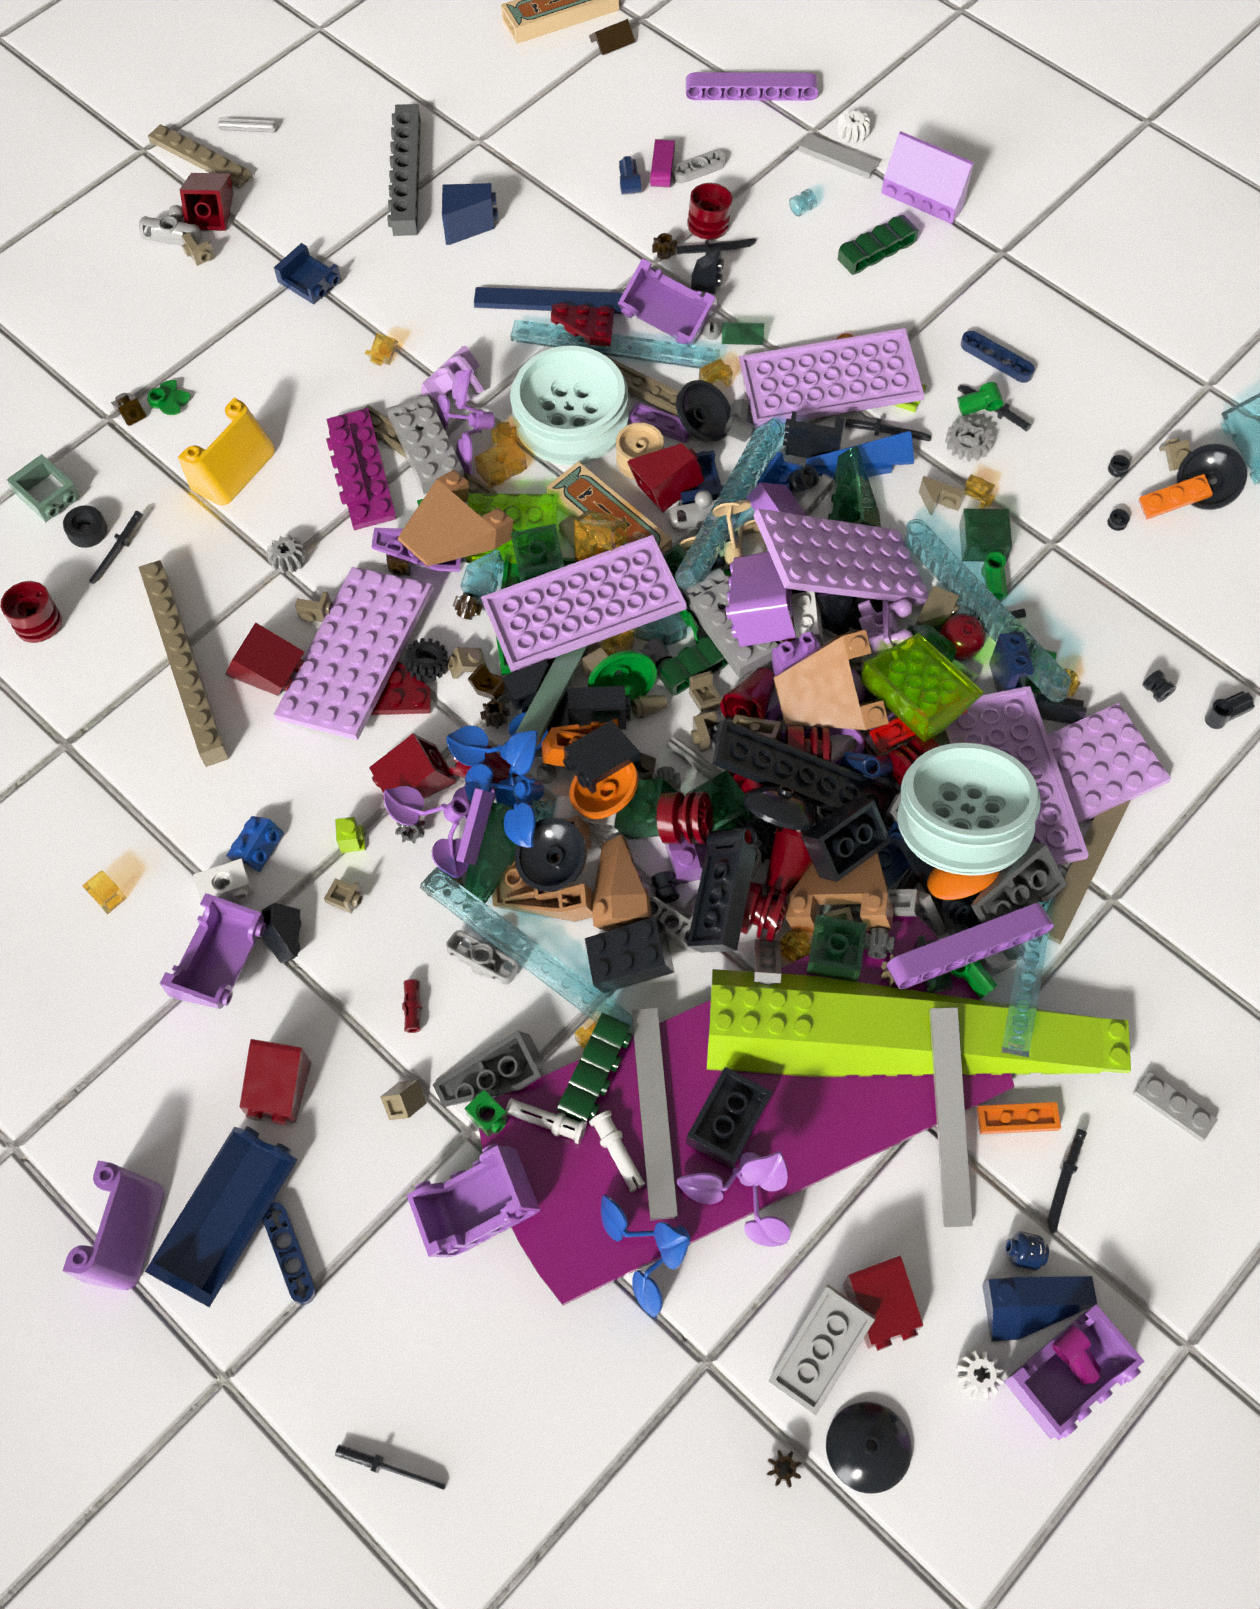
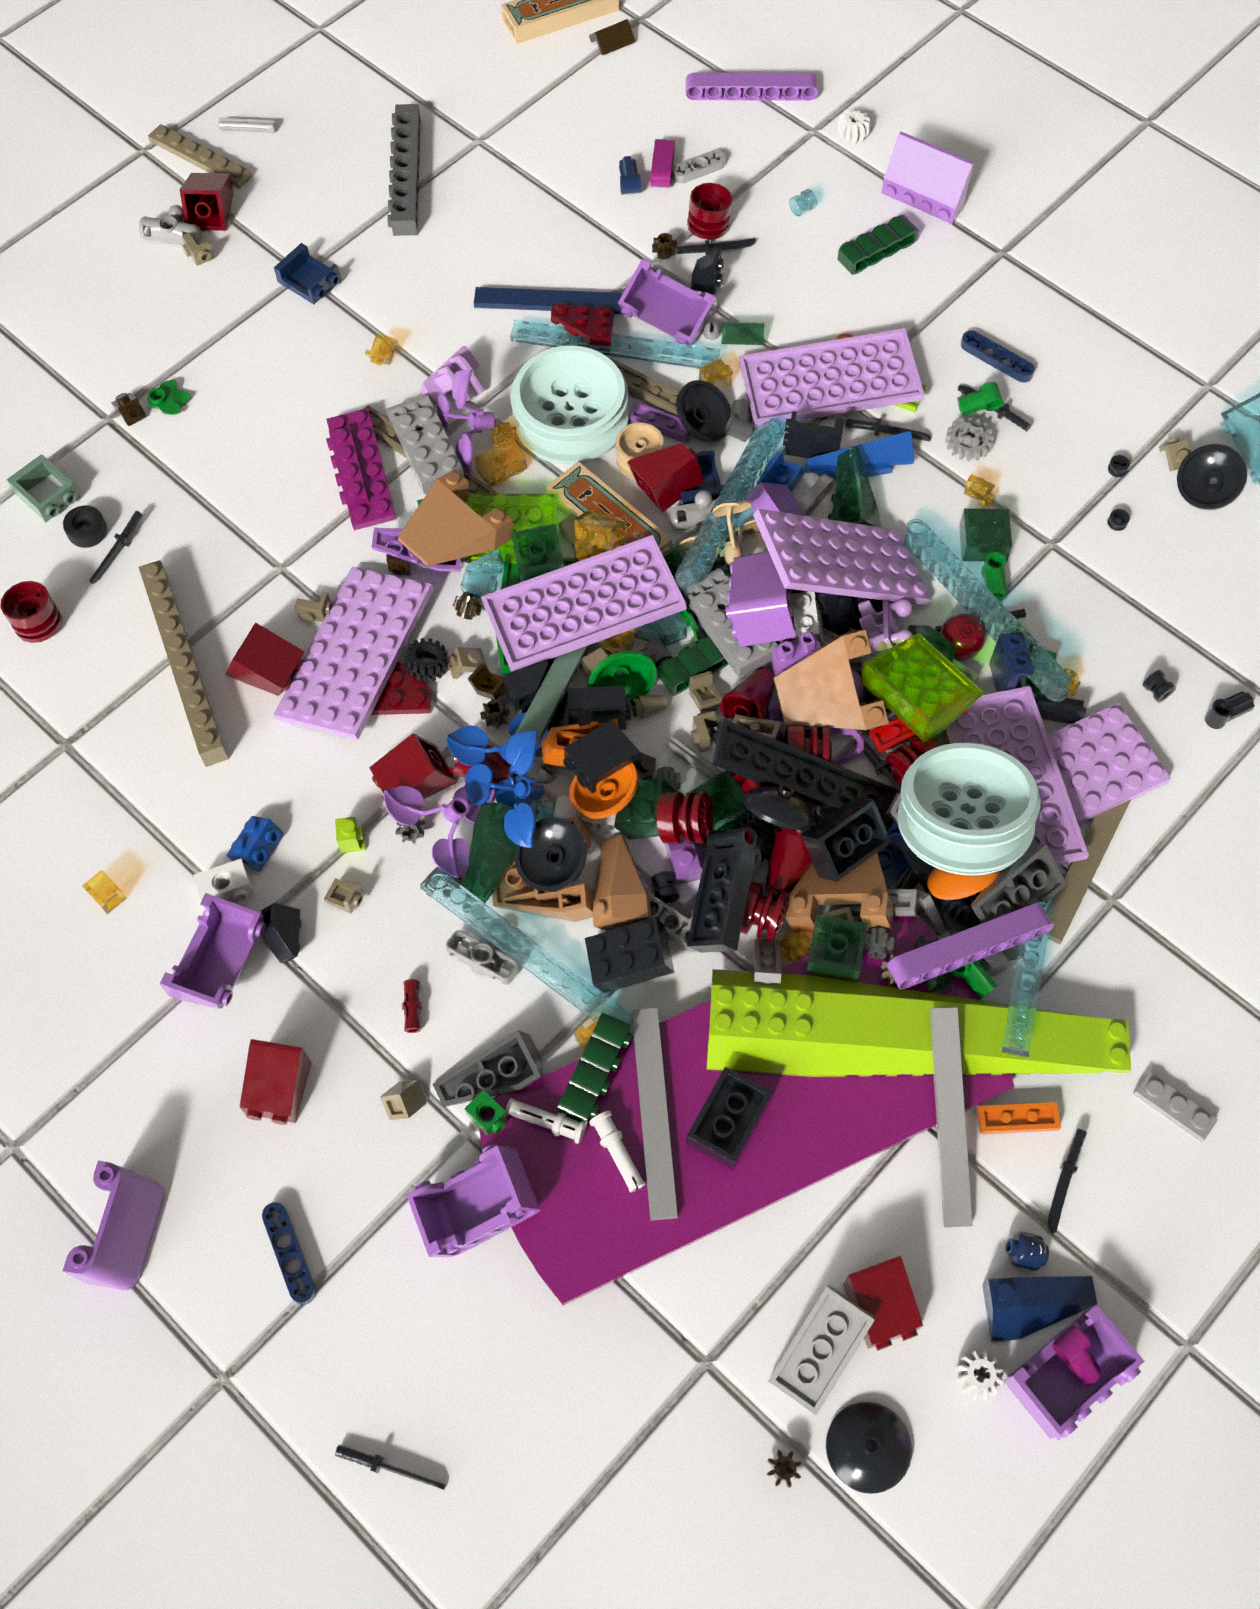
(221, 1215): dark blue panel -> none
(230, 459): yellow windscreen -> none
(286, 554): light grey gear -> none
(467, 210): dark blue slope -> none
(475, 826): medium lavender tile -> none
(670, 1242): plant -> none
(753, 1170): plant -> none
(803, 479): black wheel -> none
(838, 155): light grey tile -> none
(866, 764): dark blue piece -> none
(936, 493): dark tan slope -> none
(938, 607): dark tan slope -> none
(1175, 496): orange plate -> none

